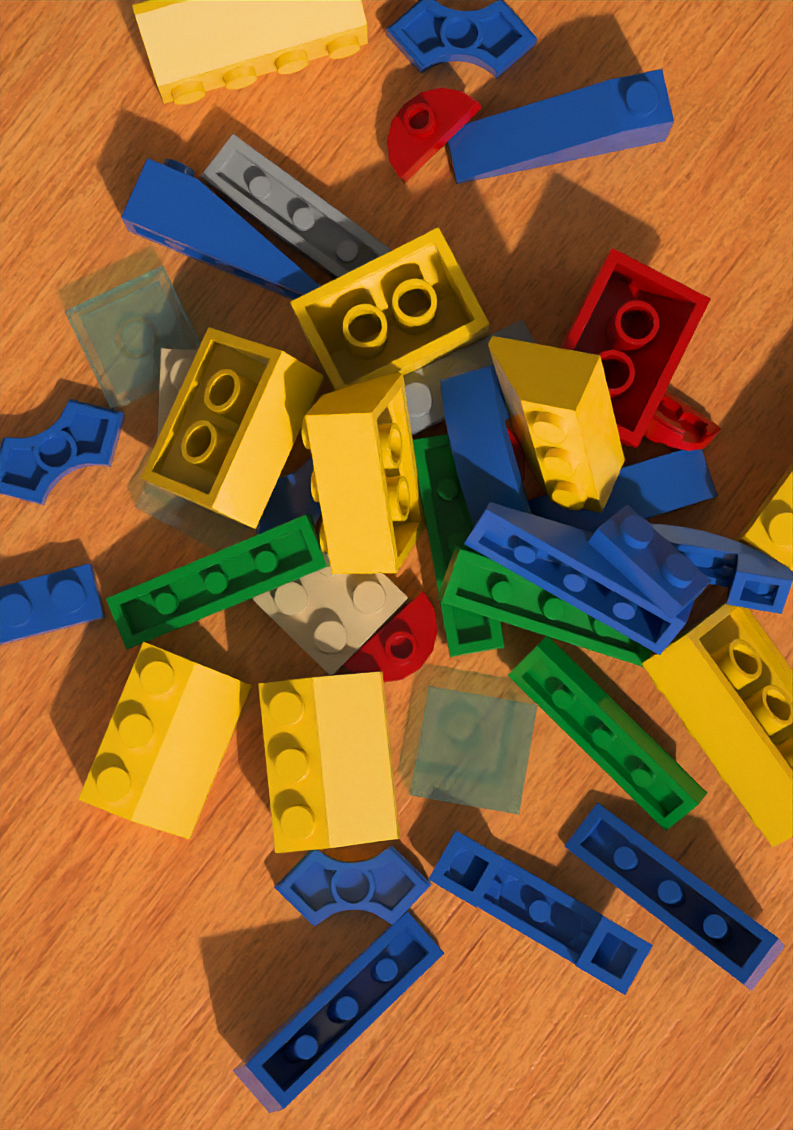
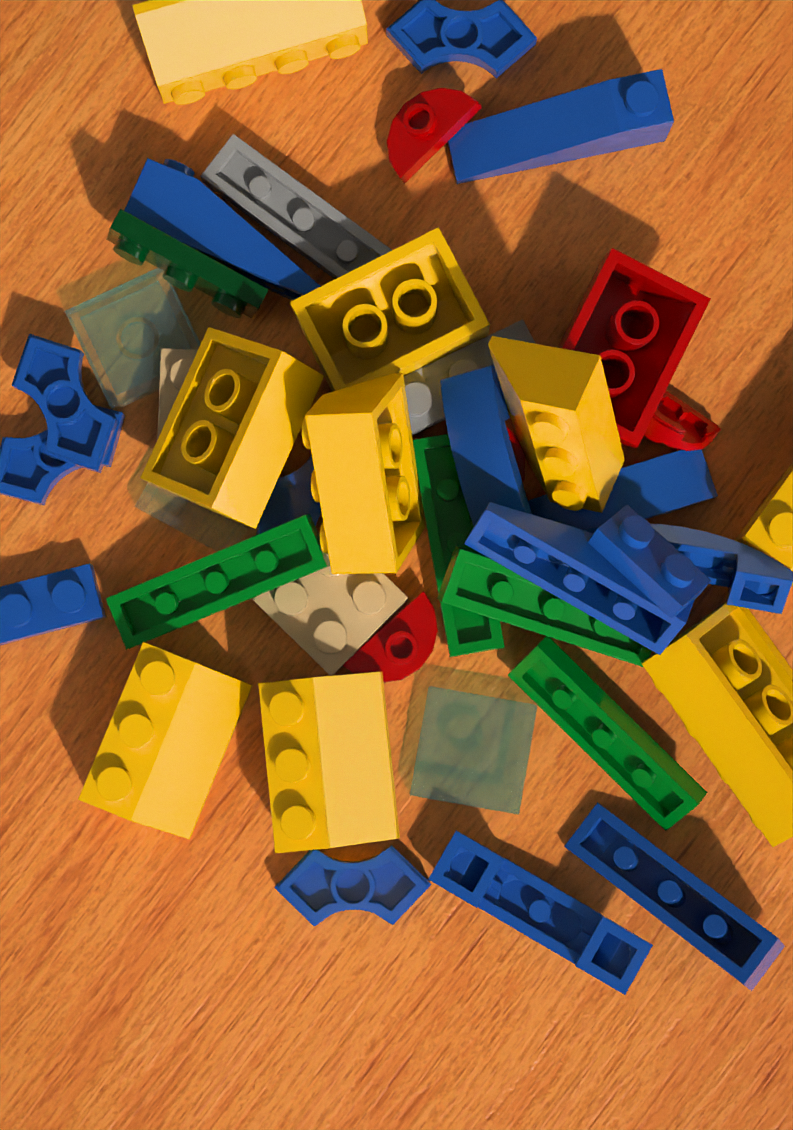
(75, 426): none -> blue tile
(185, 266): none -> dark green plate
(337, 1014): blue slope -> none

